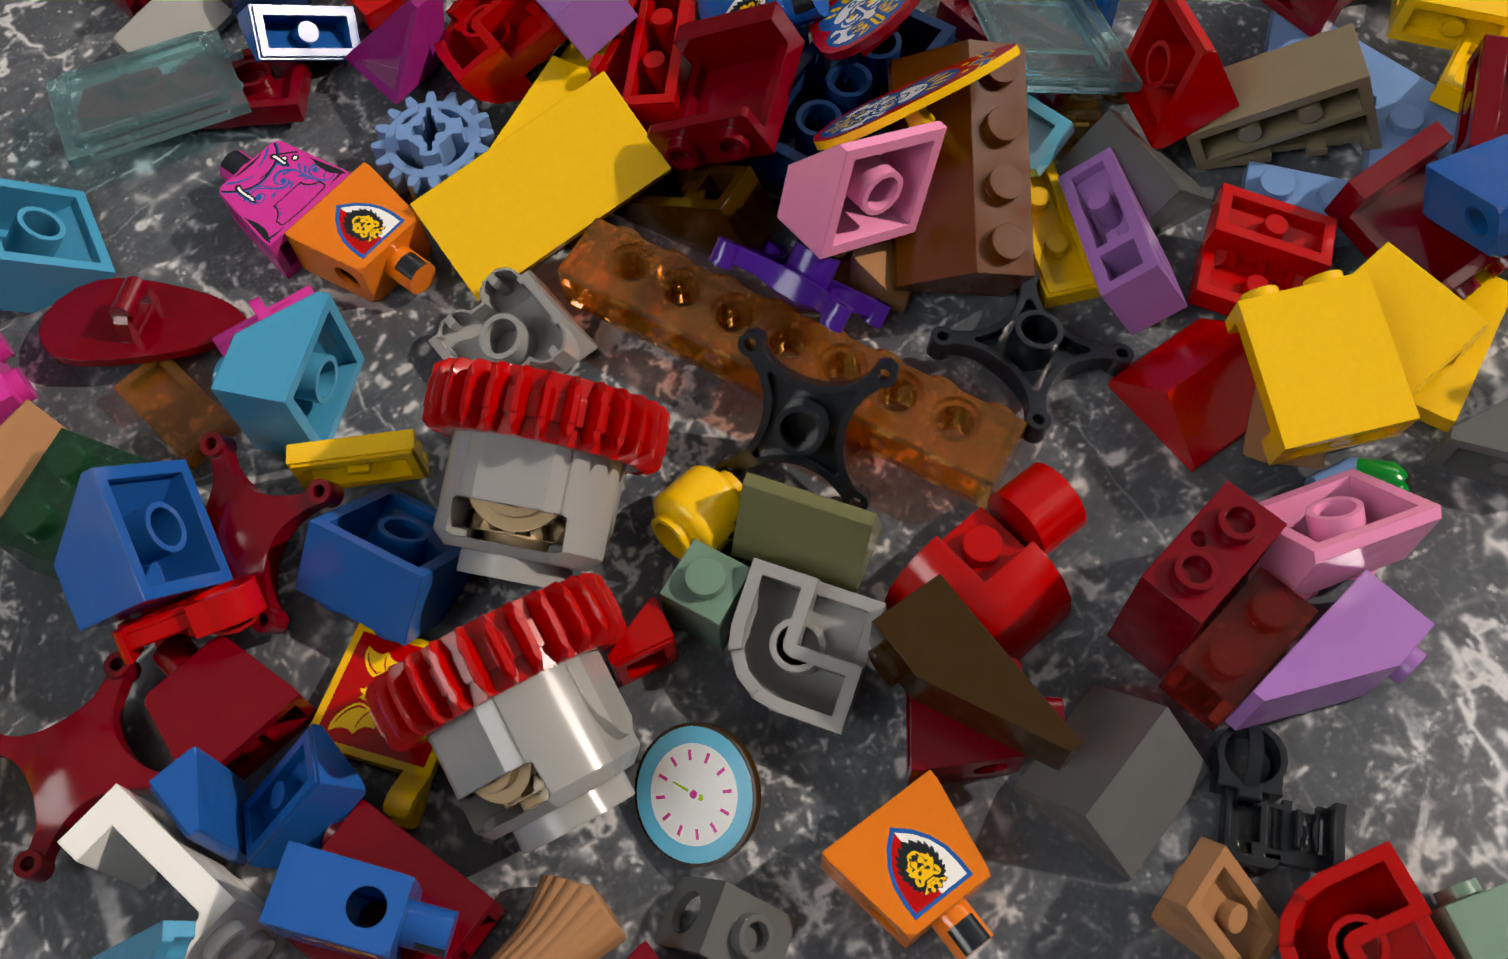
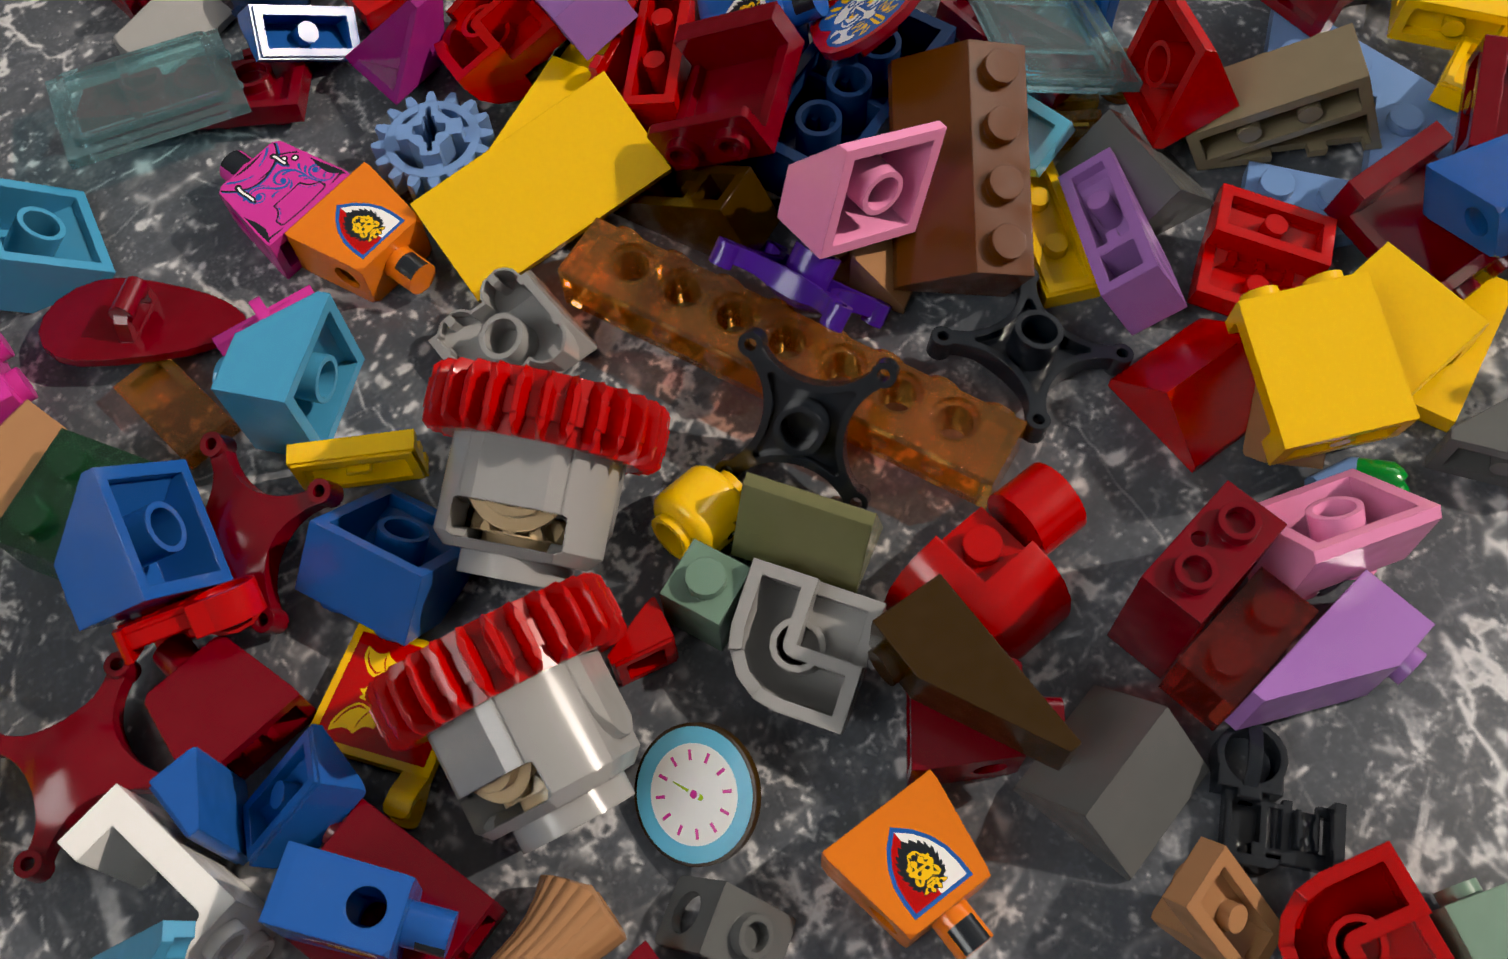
(912, 99): shield -> none

